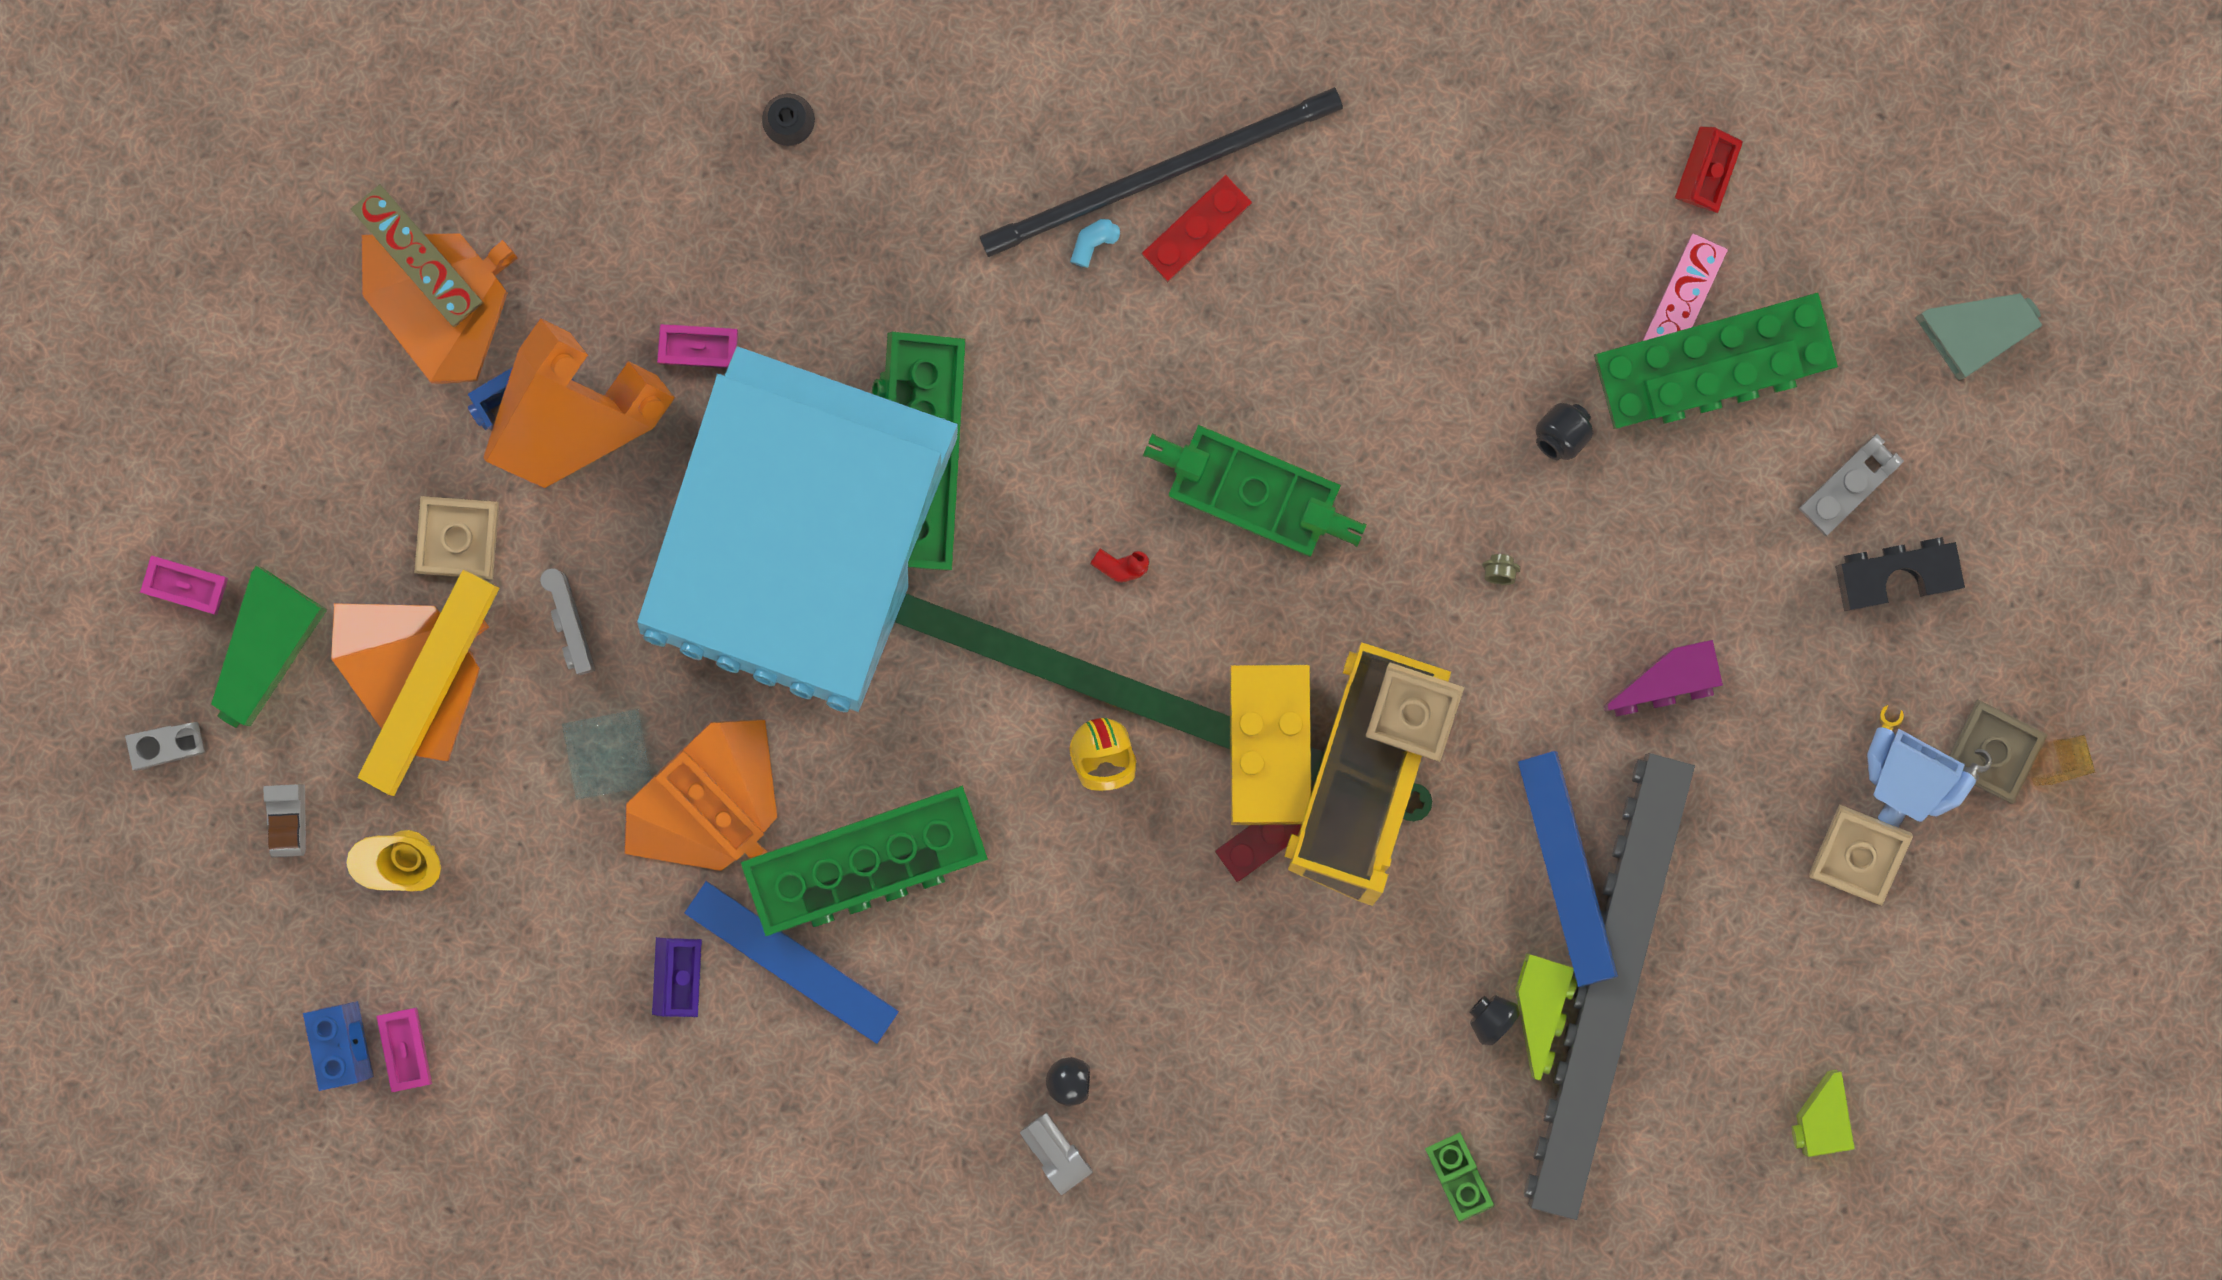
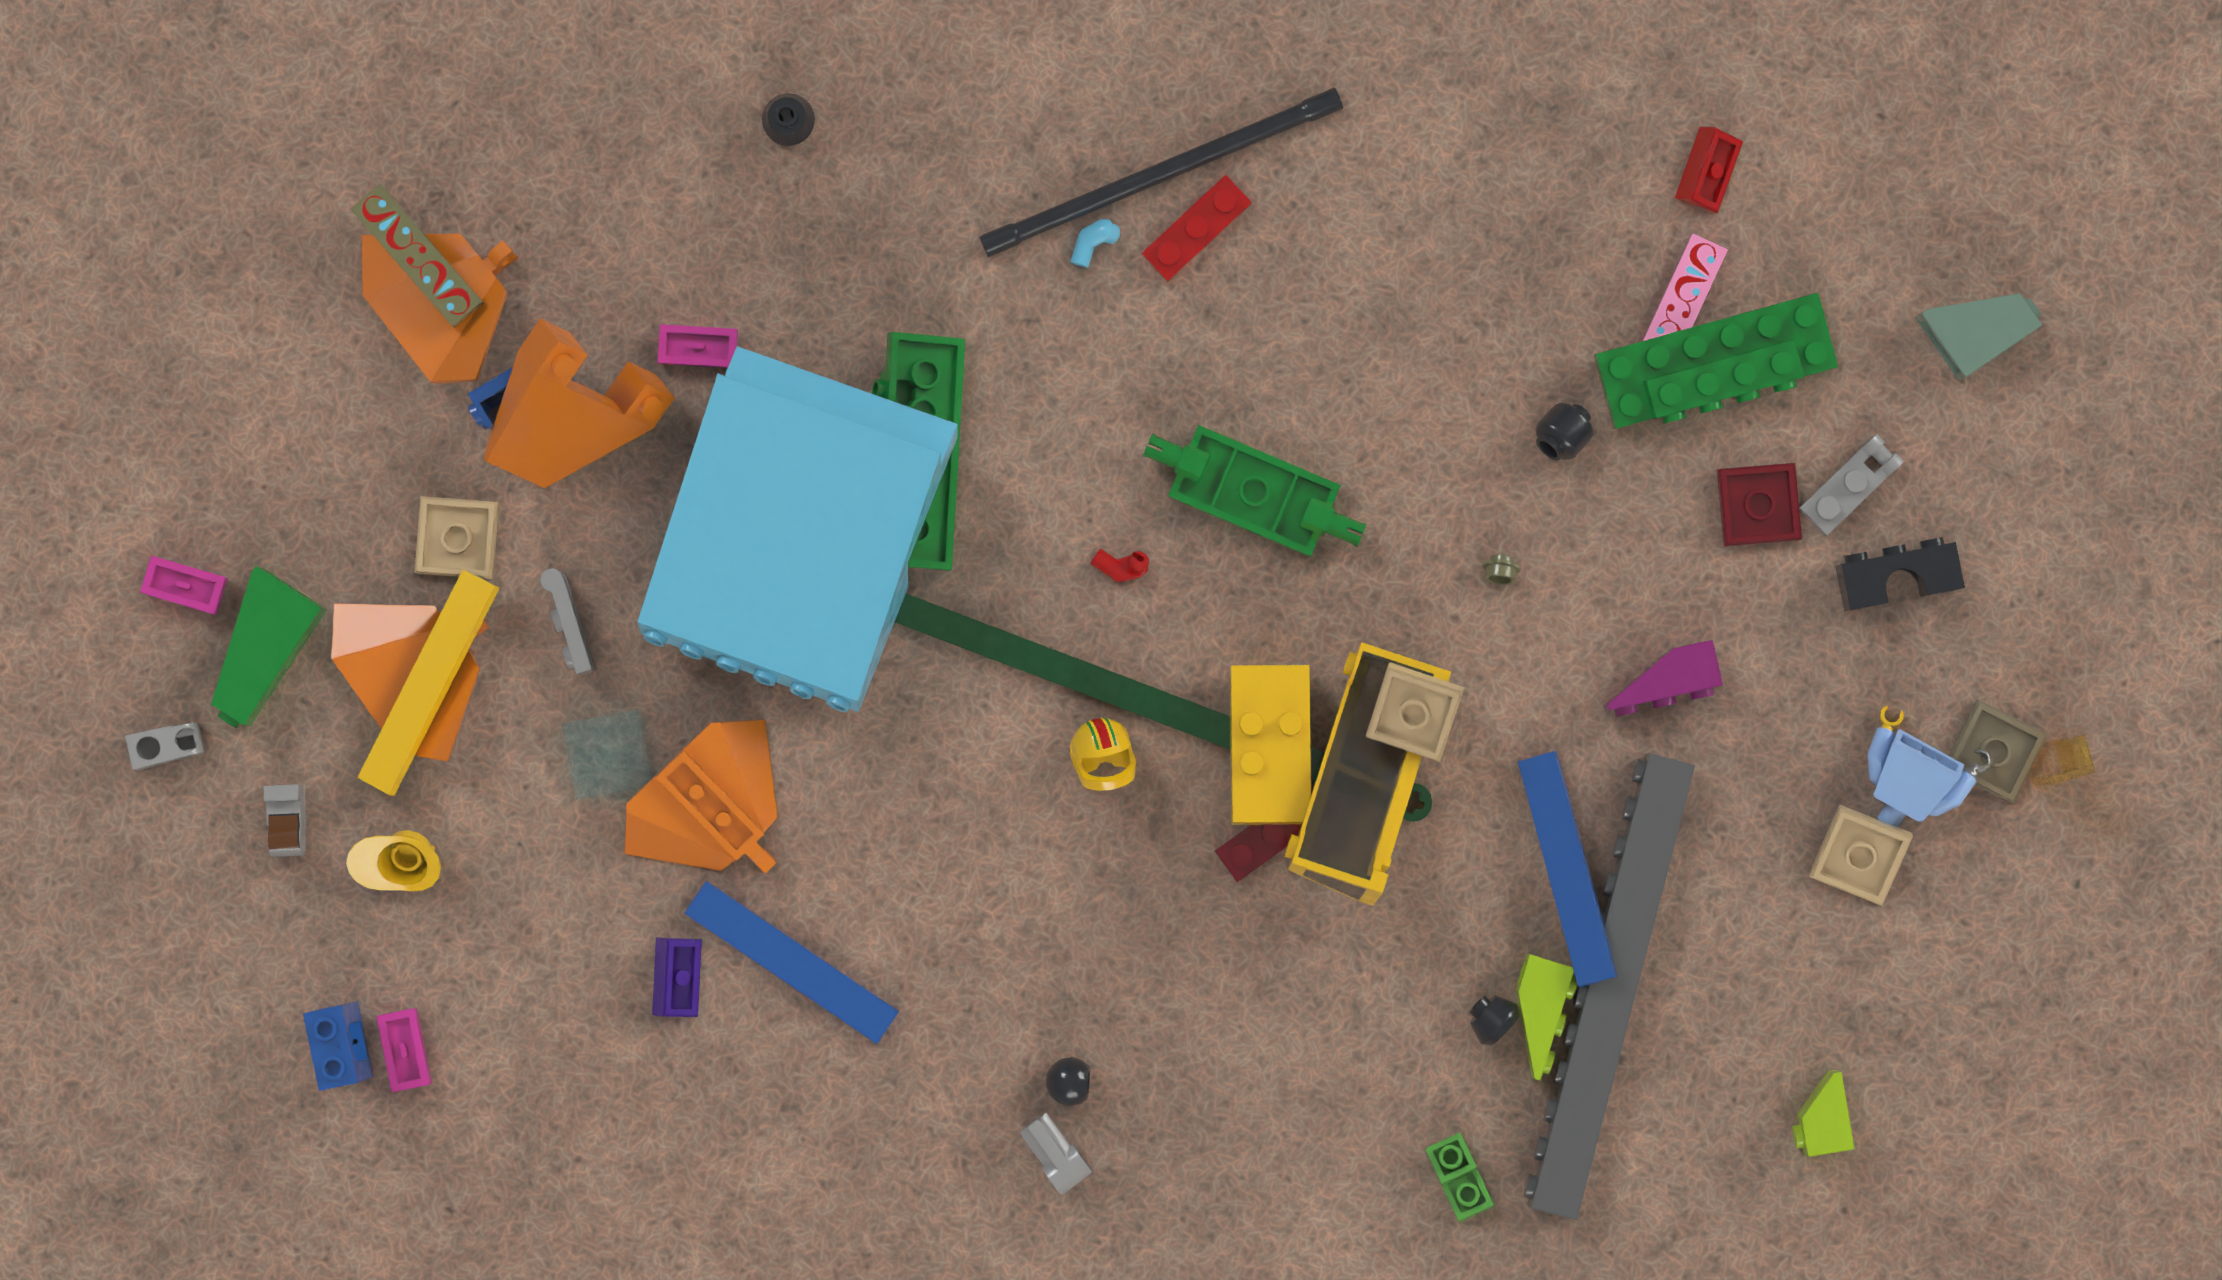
(864, 862): green plate -> none
(1759, 504): none -> dark red tile

